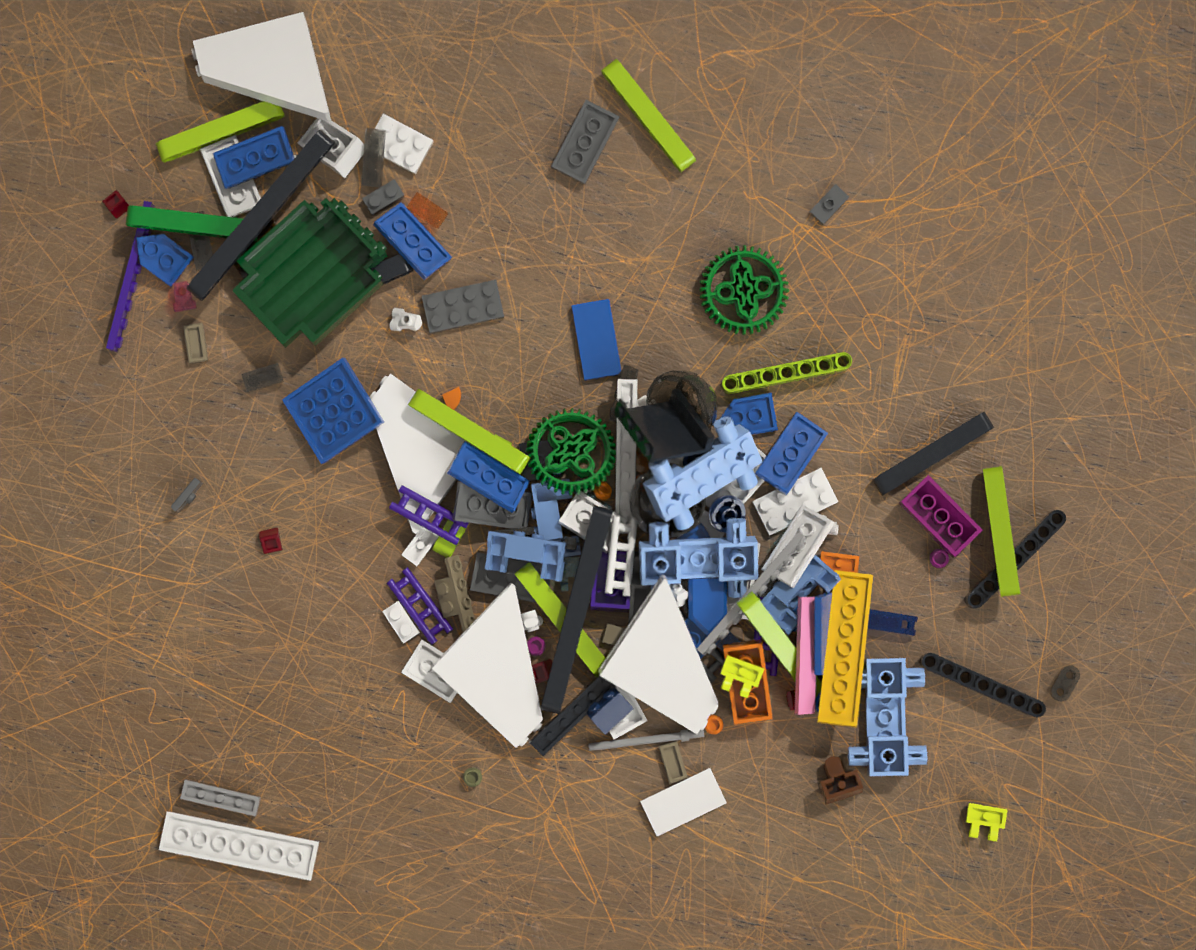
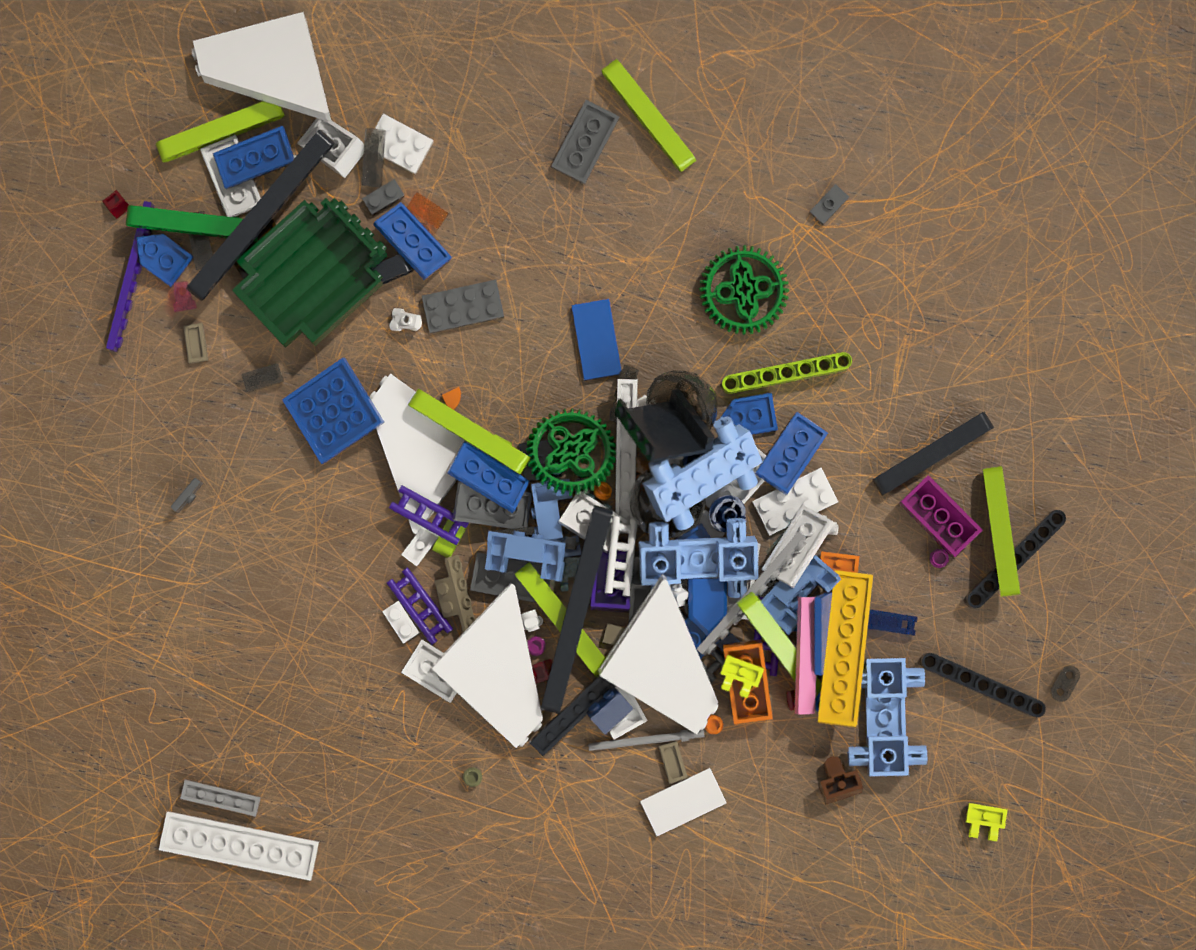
(270, 540): dark red slope -> none

